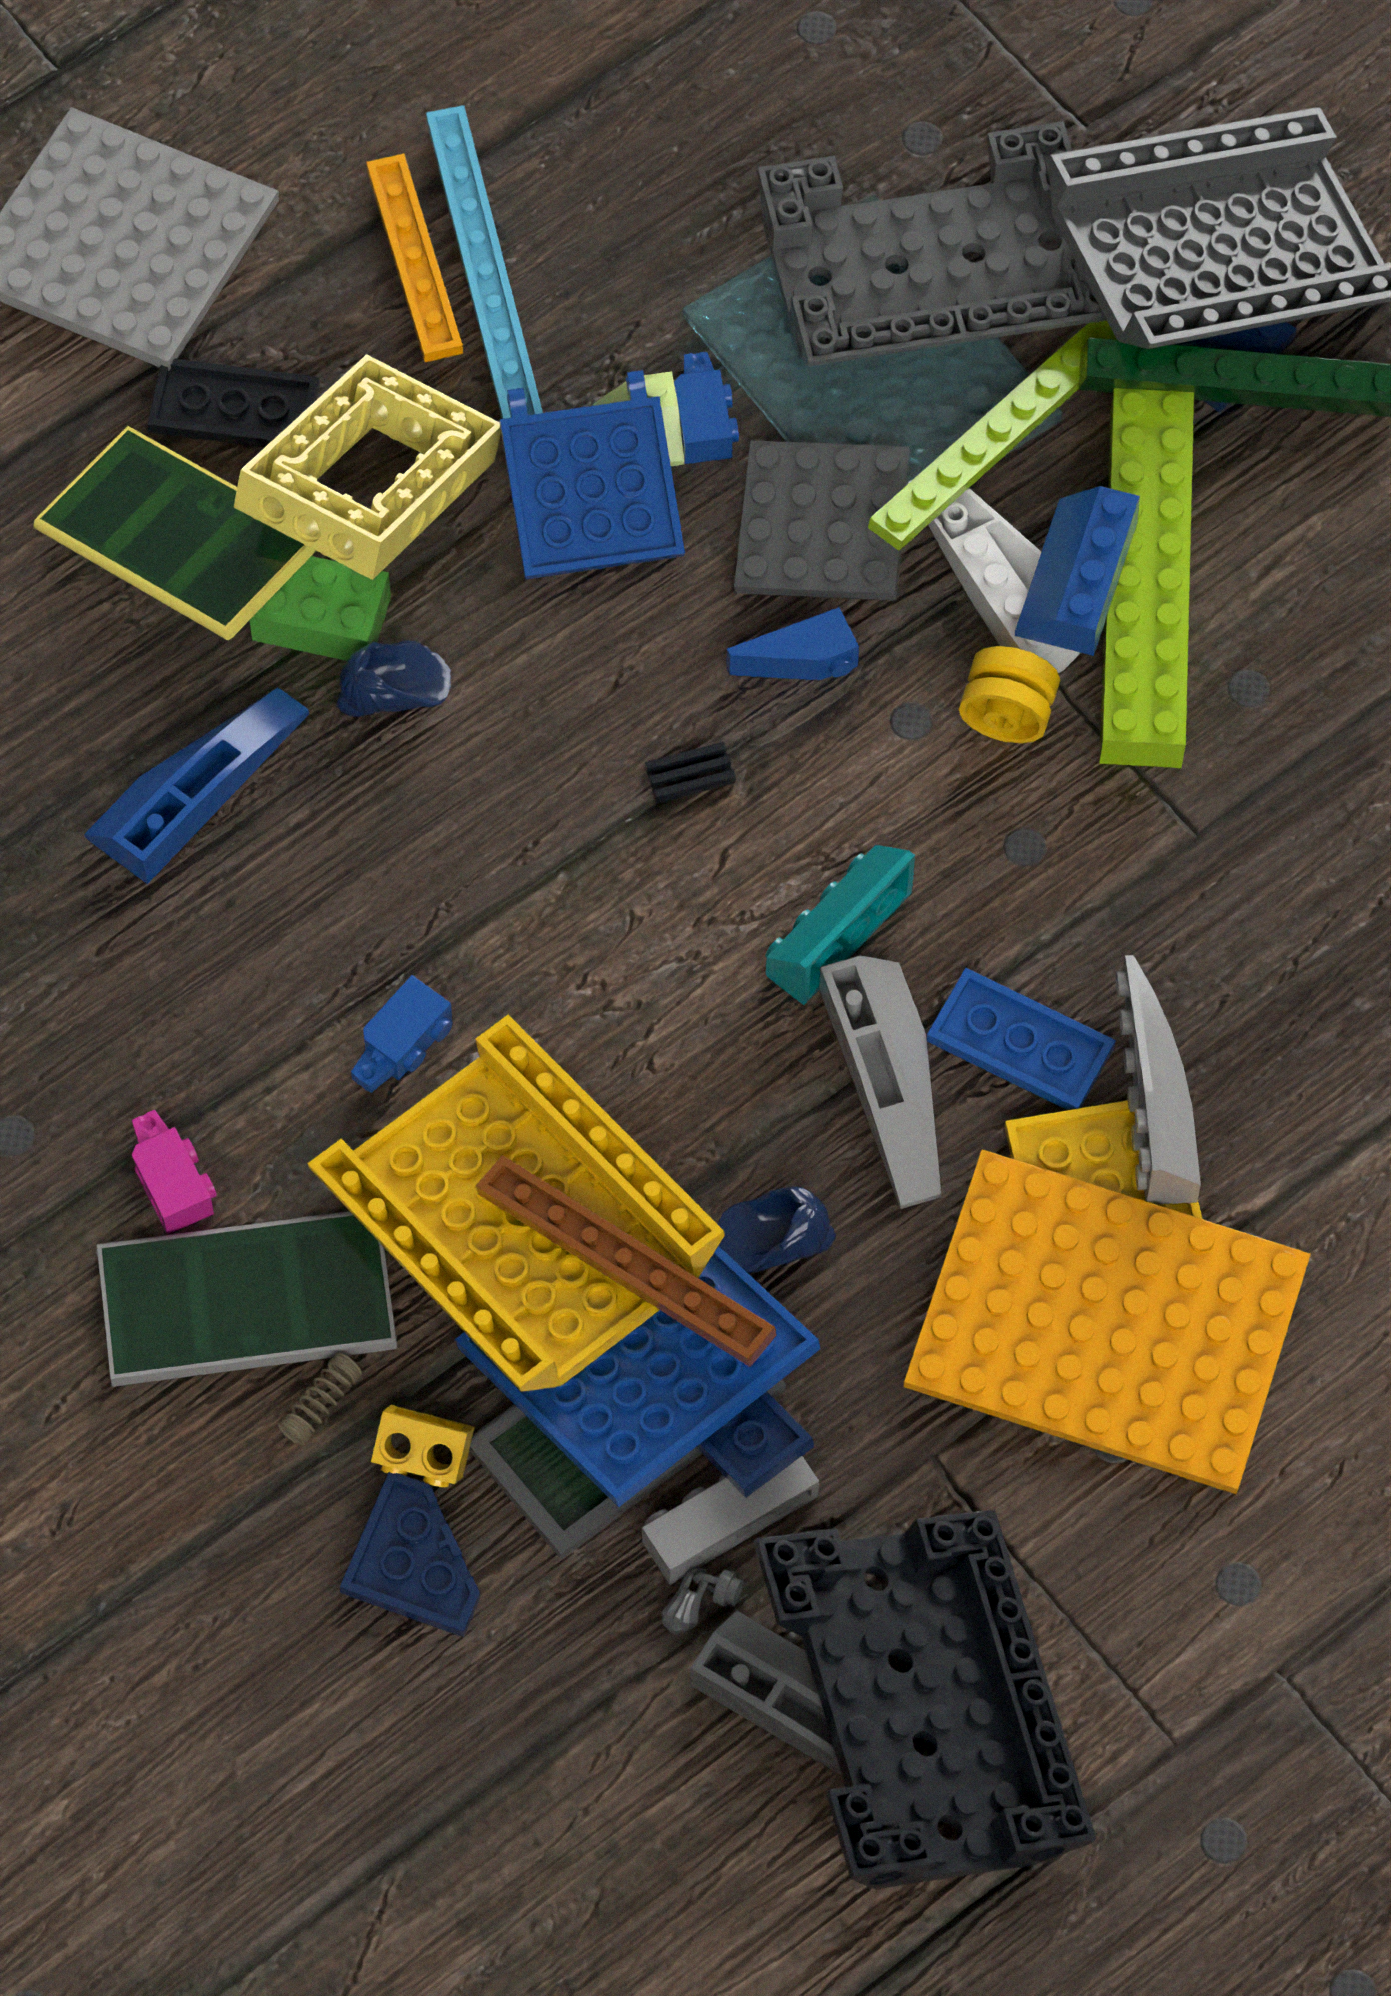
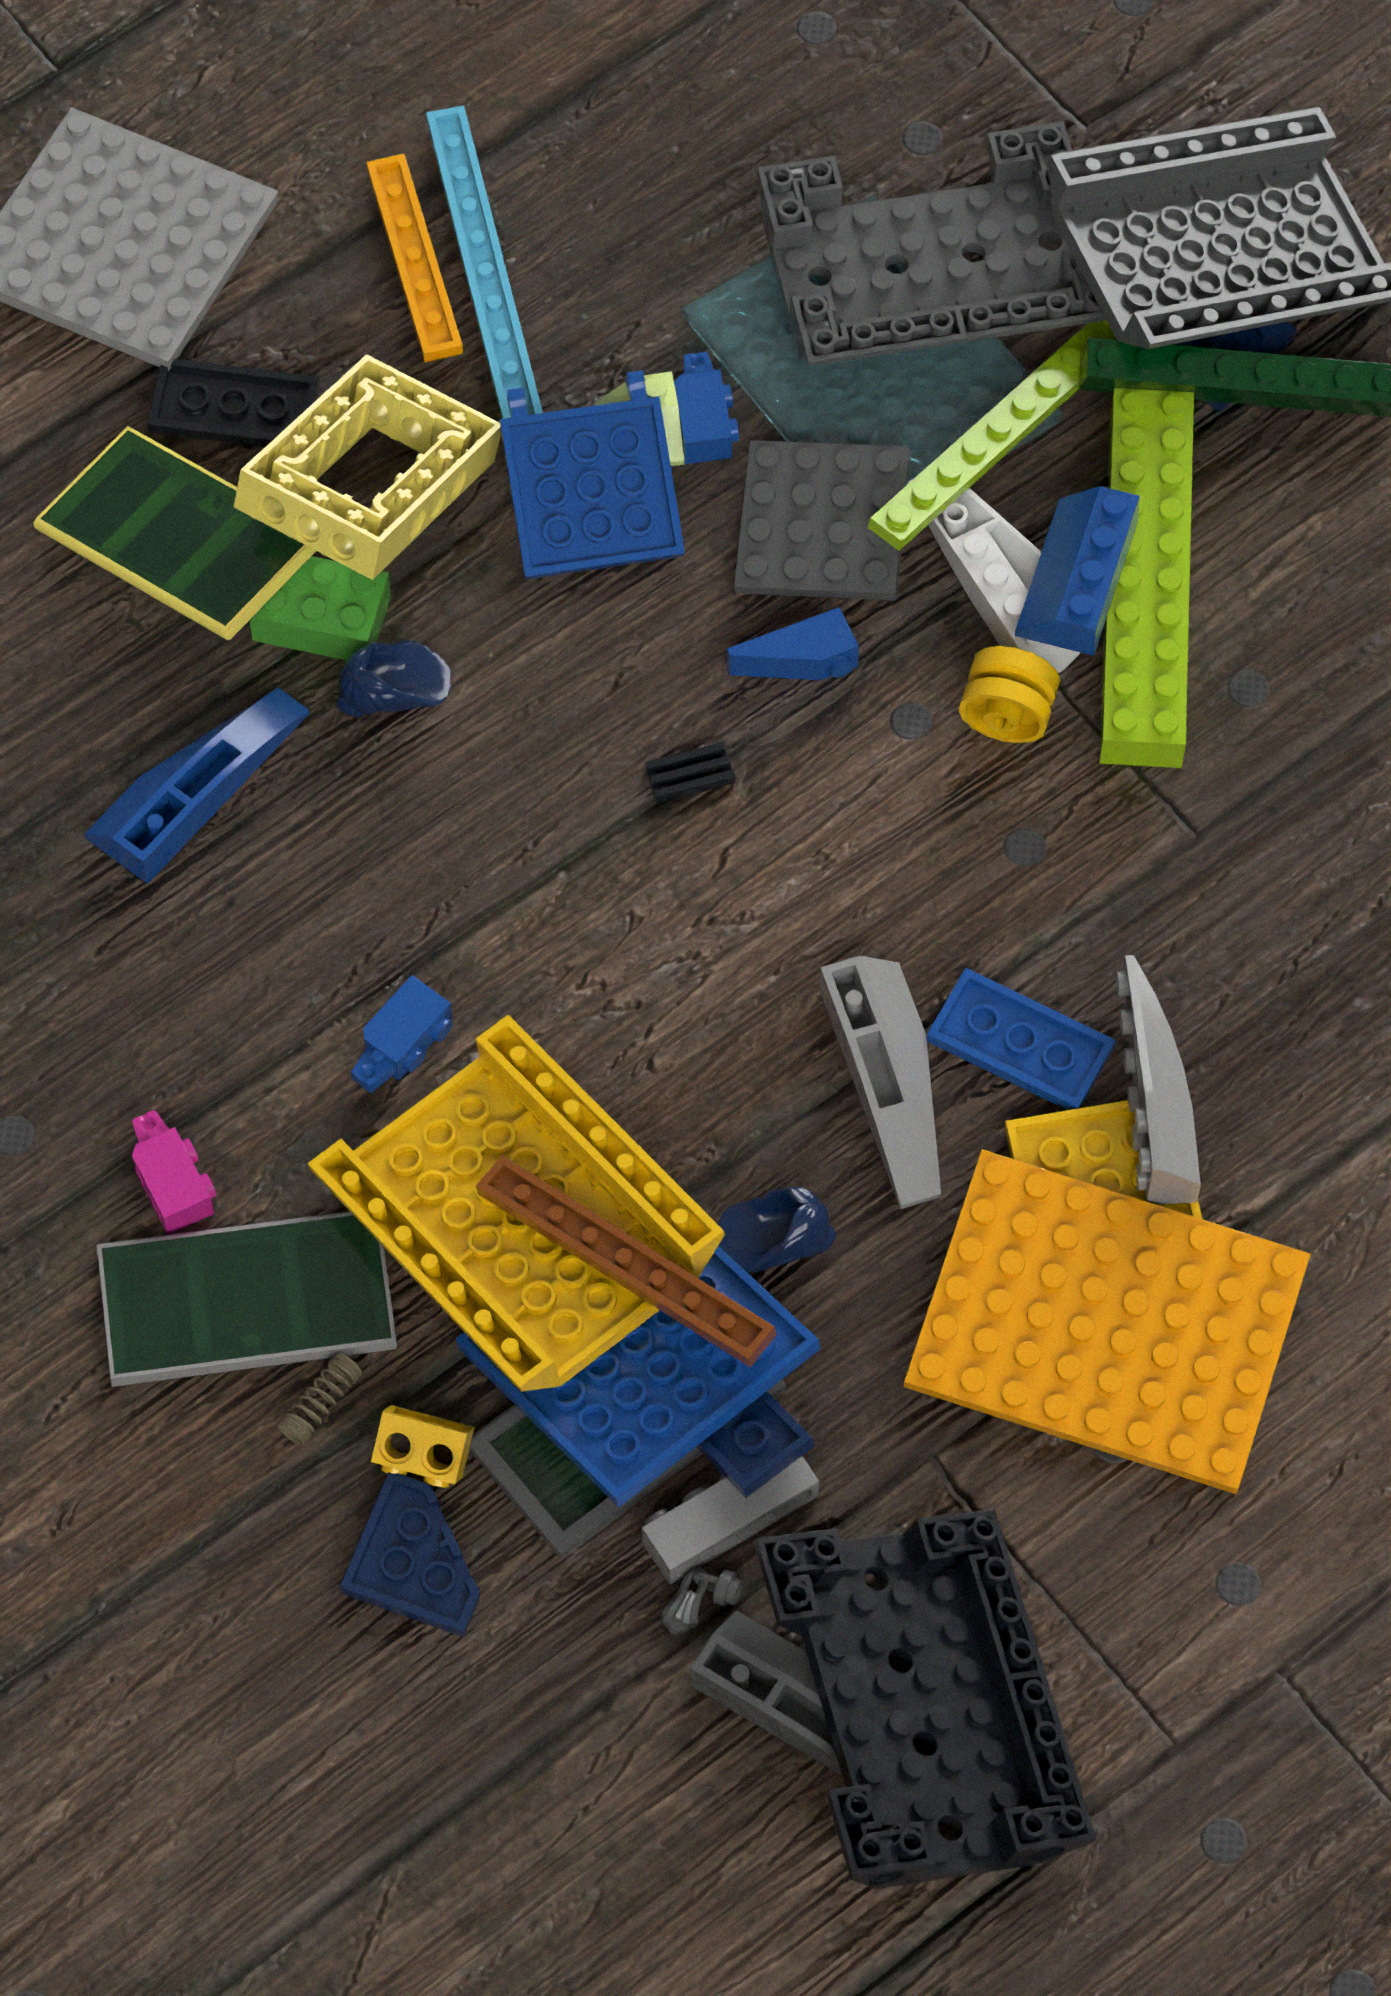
(841, 920): teal slope -> none

